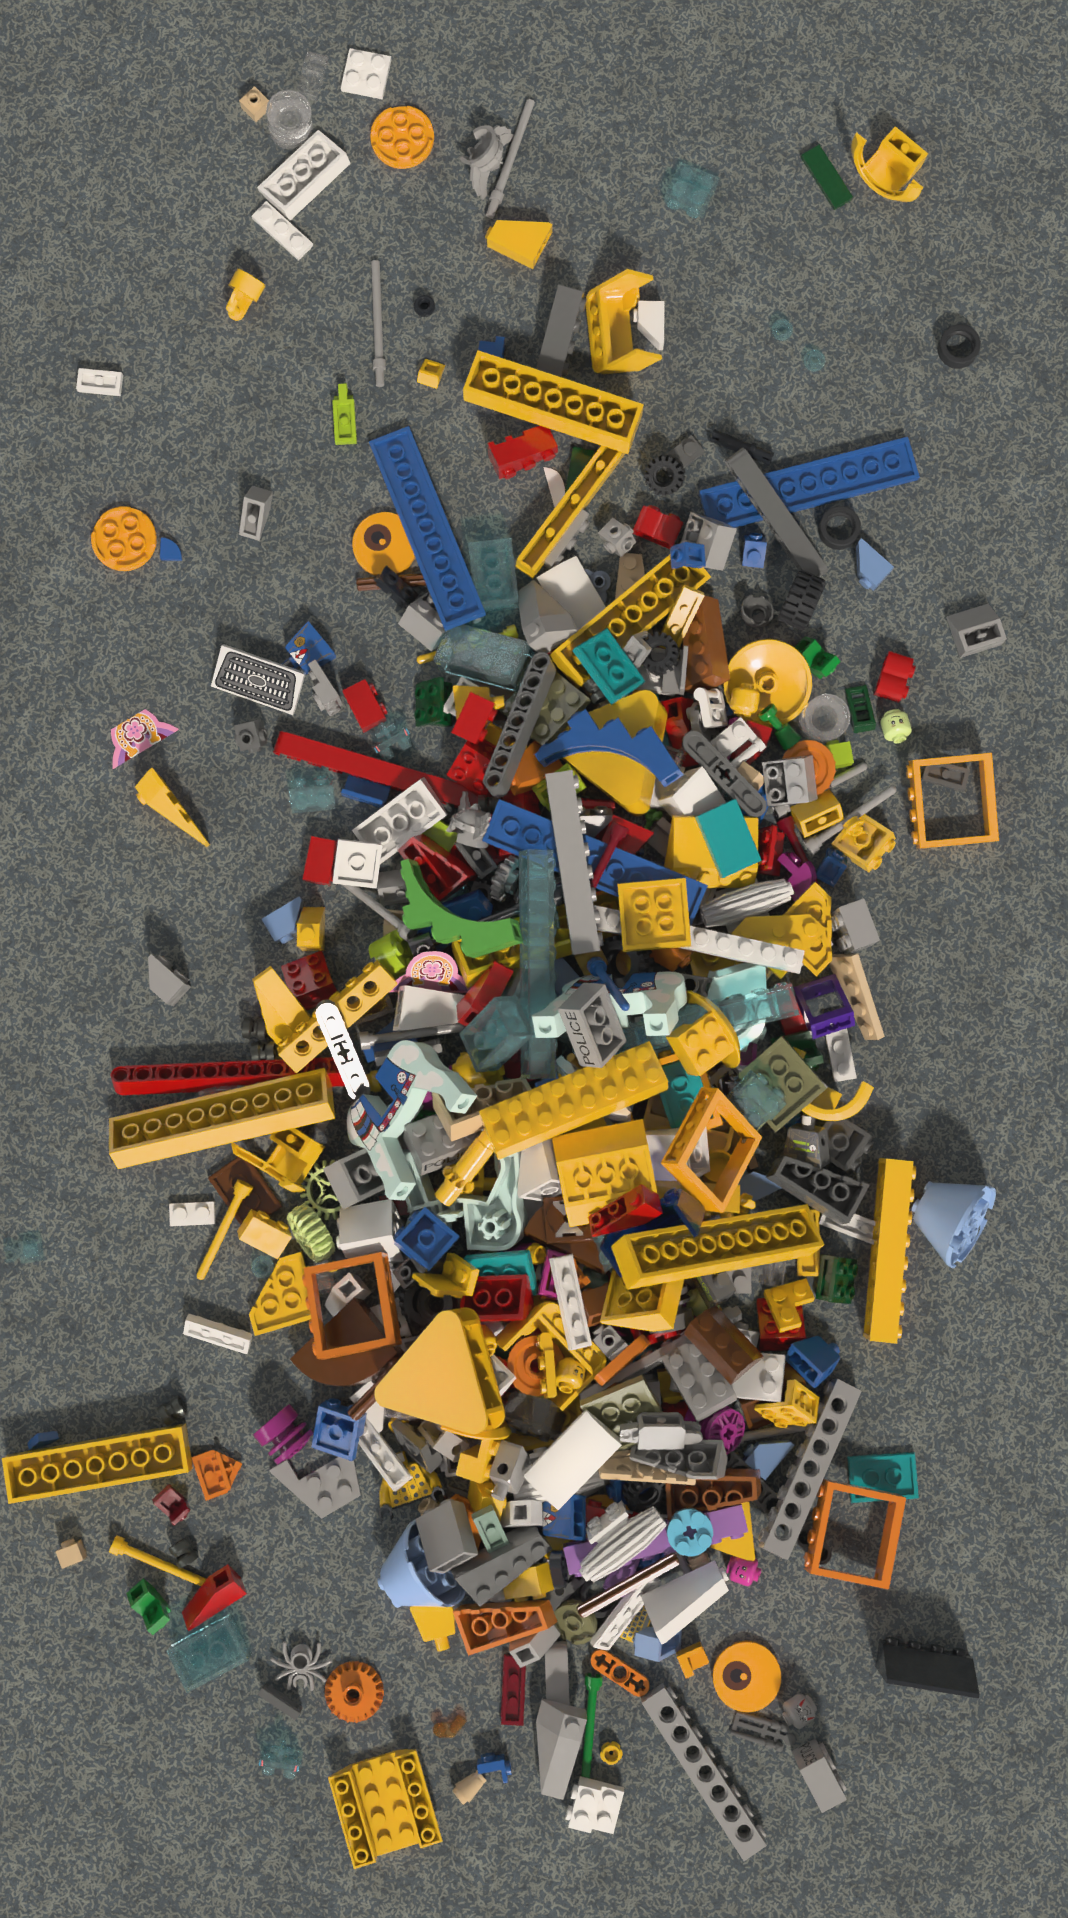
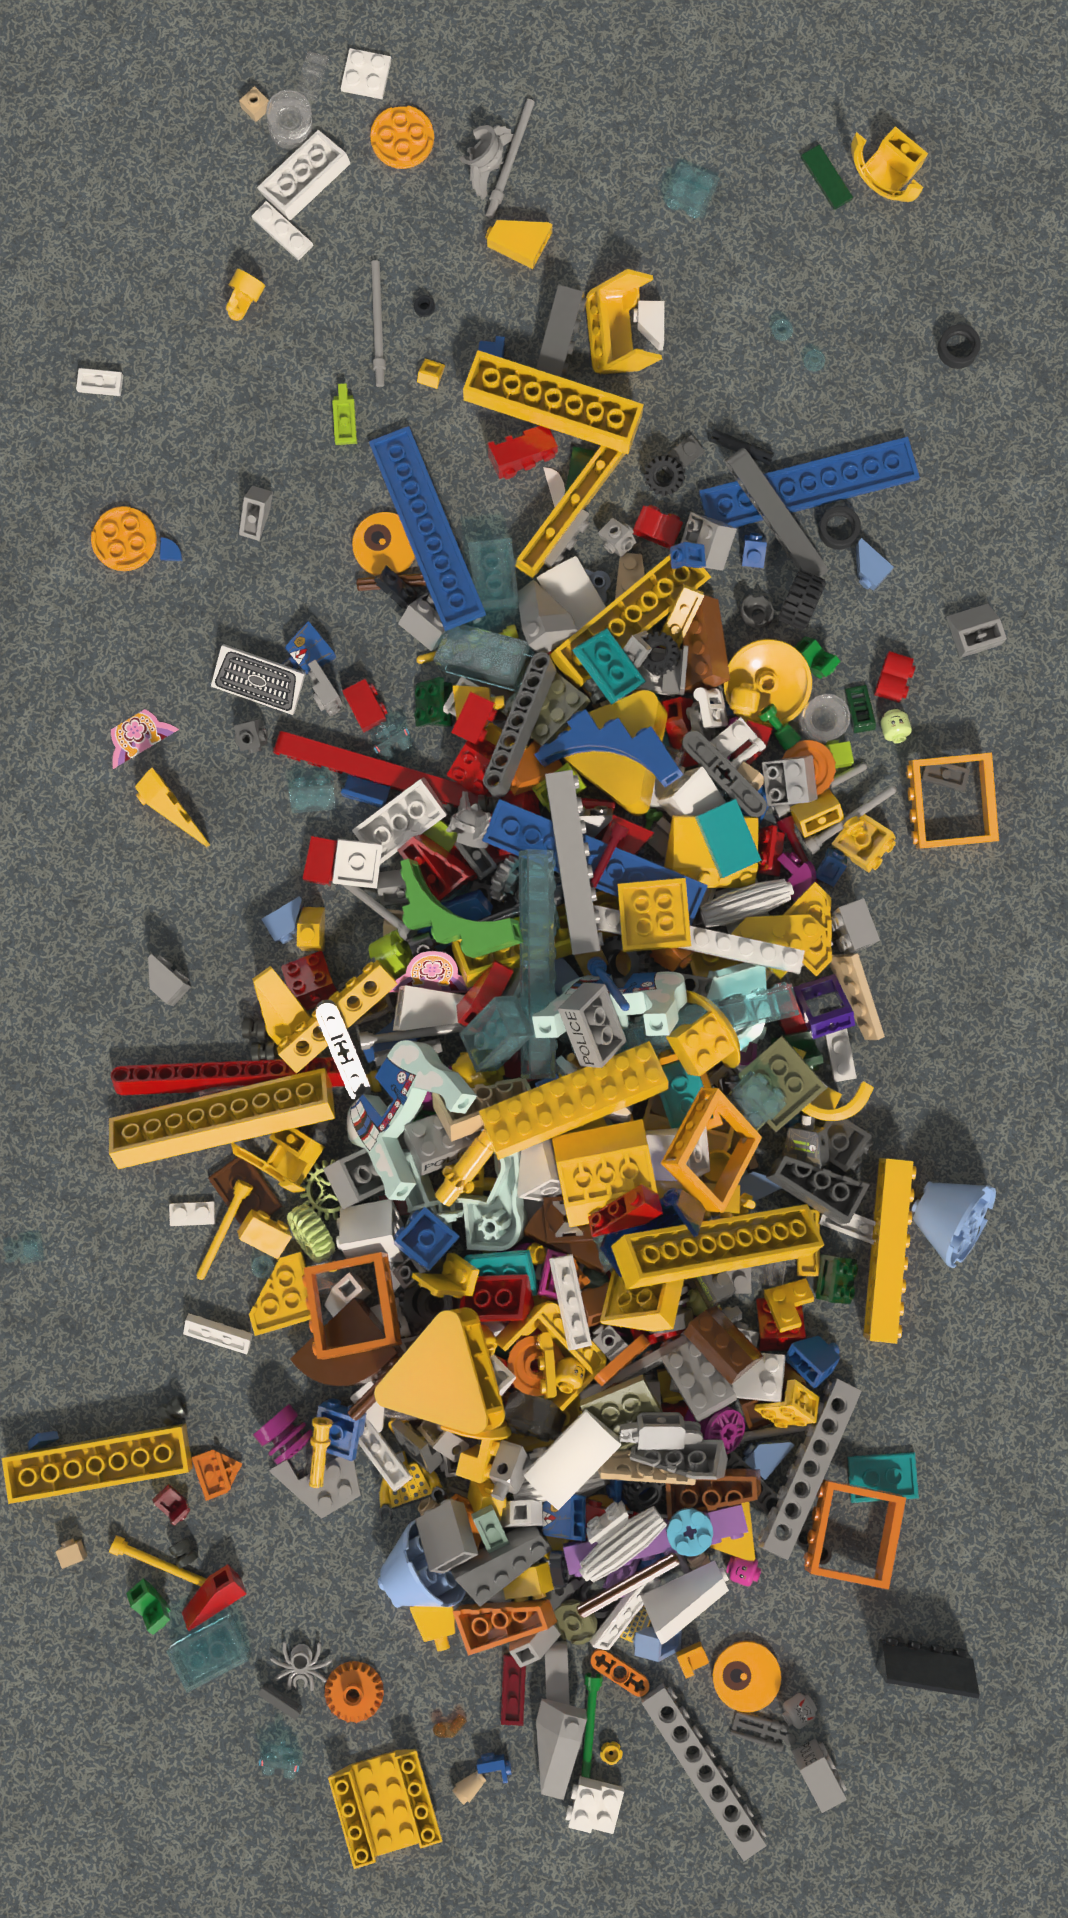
(320, 1442): none -> yellow pin

